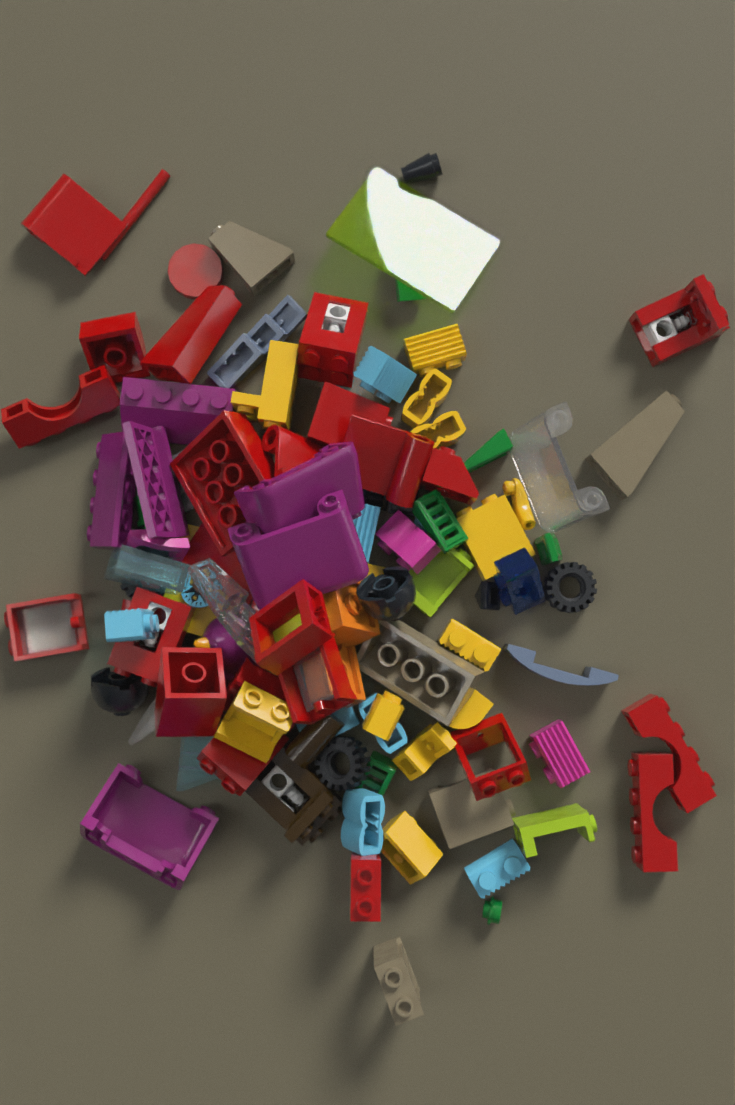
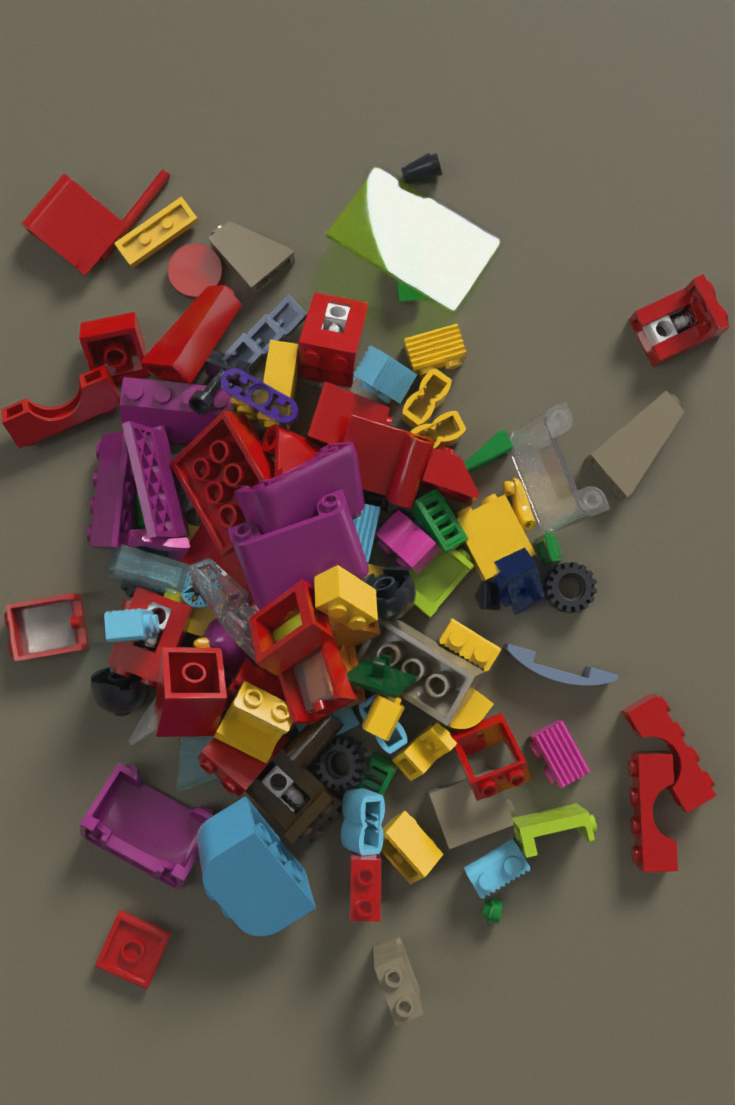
(133, 949): none -> red plate
(156, 232): none -> yellow plate
(202, 400): none -> black bar
(245, 379): none -> dark purple beam
(251, 871): none -> dark azure brick
(345, 598): none -> yellow brick
(380, 678): none -> dark green piece

